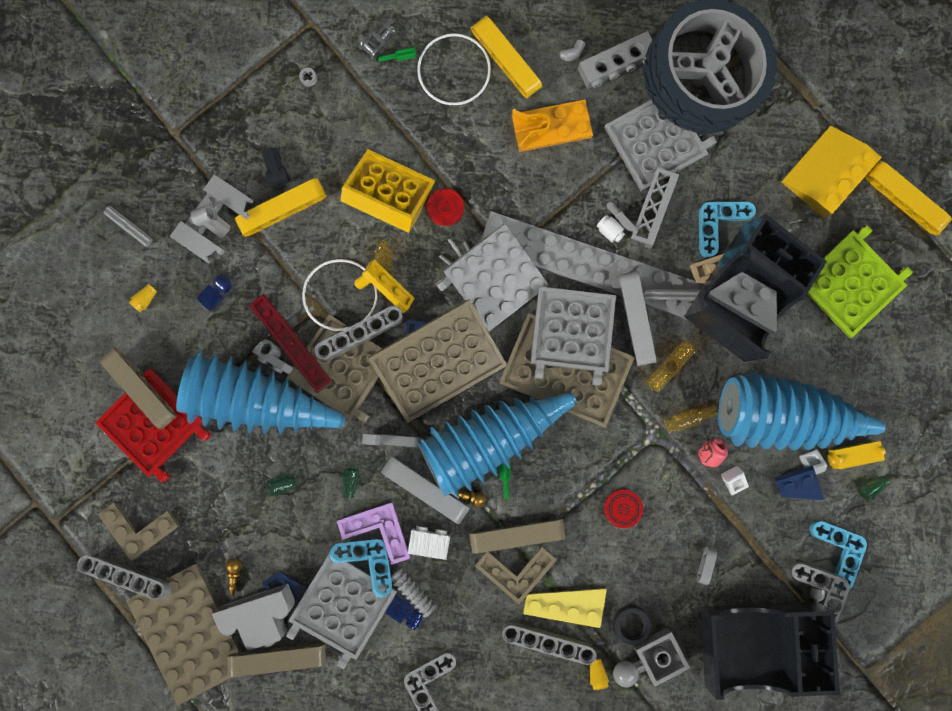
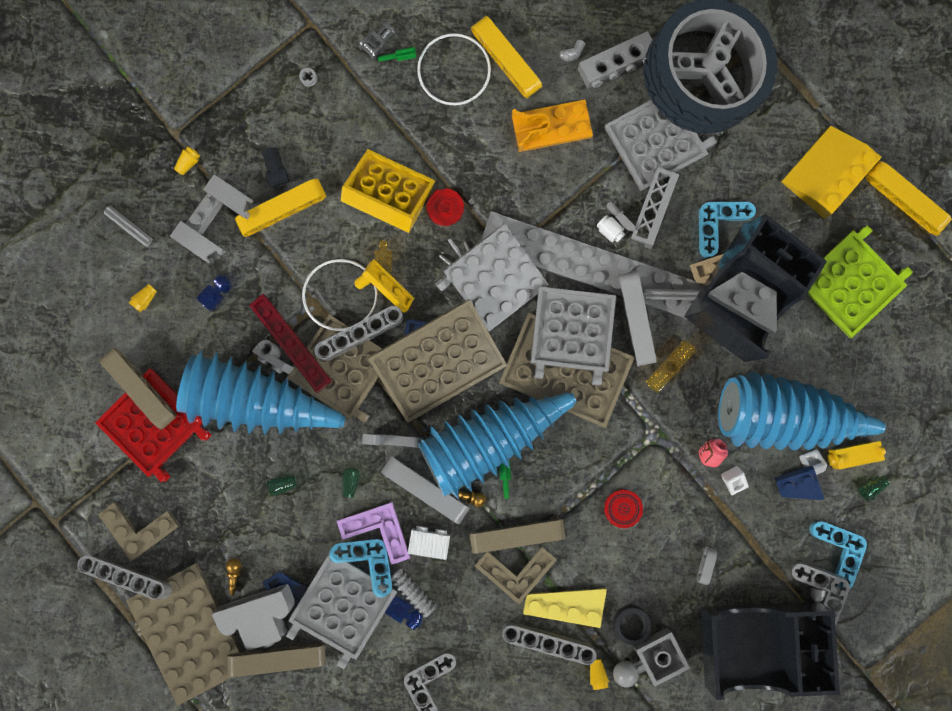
(187, 160): none -> yellow cone
(209, 218): light grey piece -> none
(689, 418): clear yellow hinge -> none

